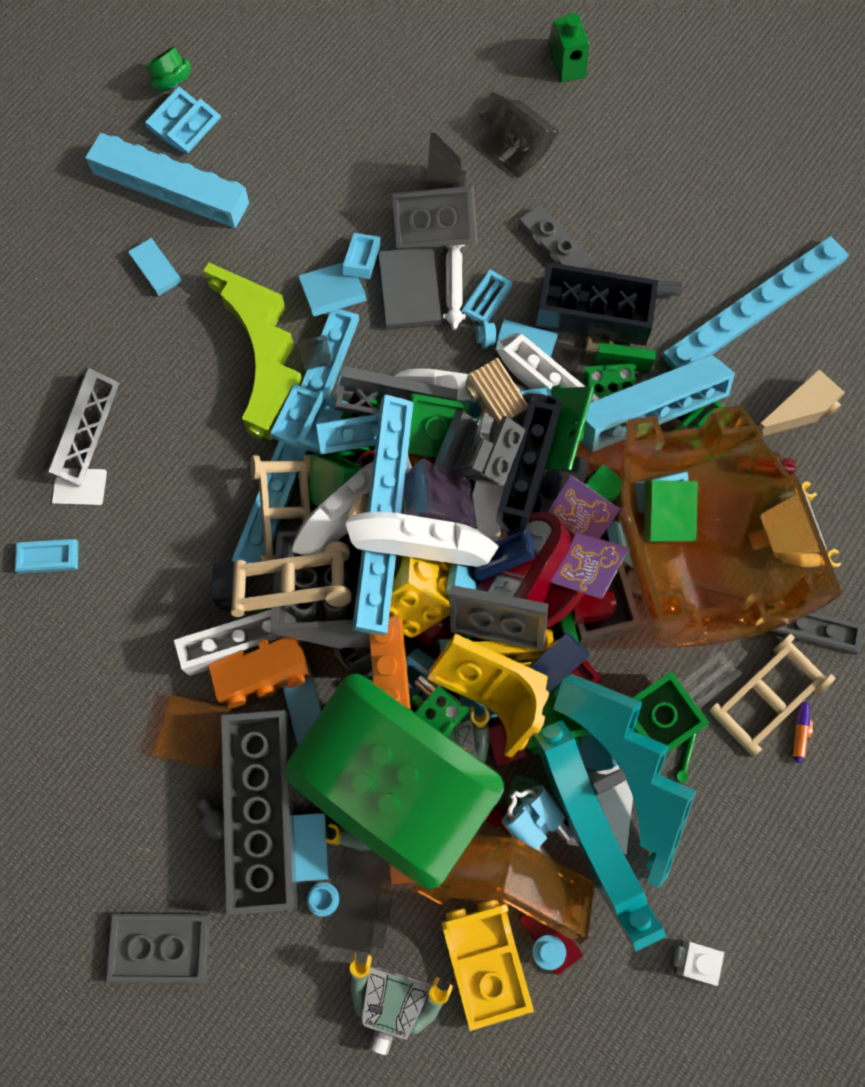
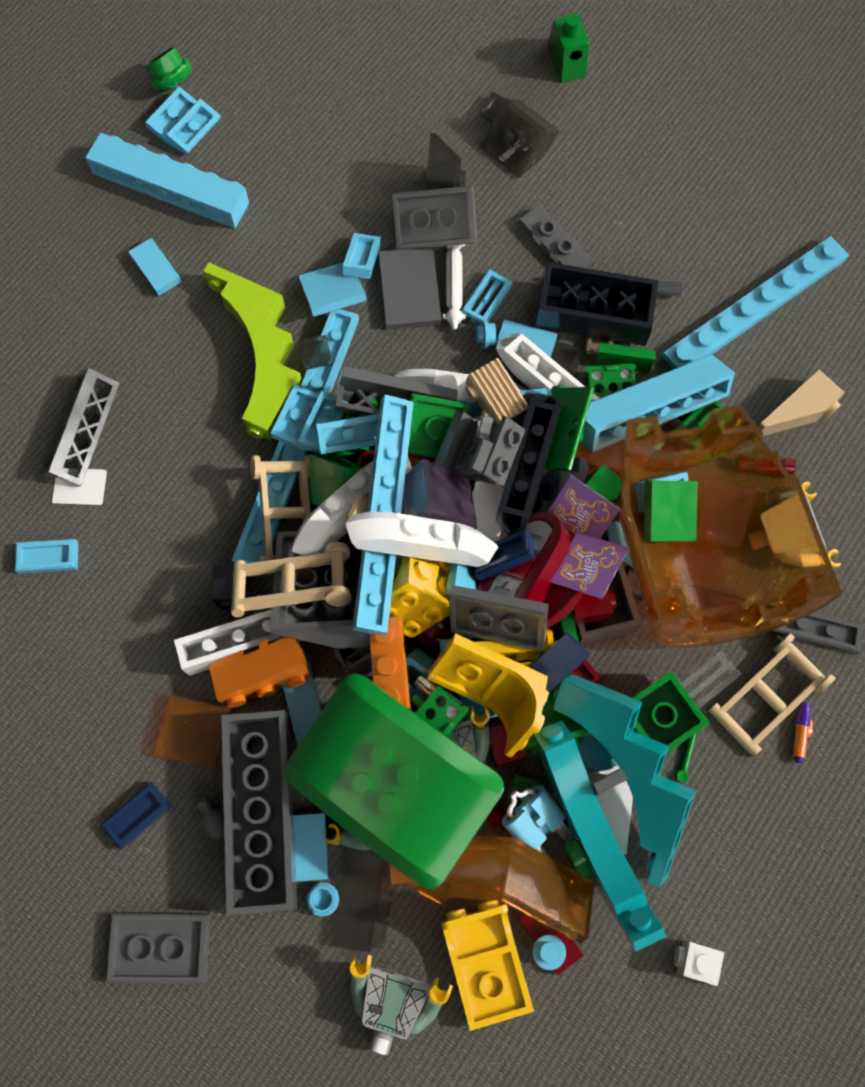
(136, 815): none -> dark blue tile
(577, 858): none -> green tile

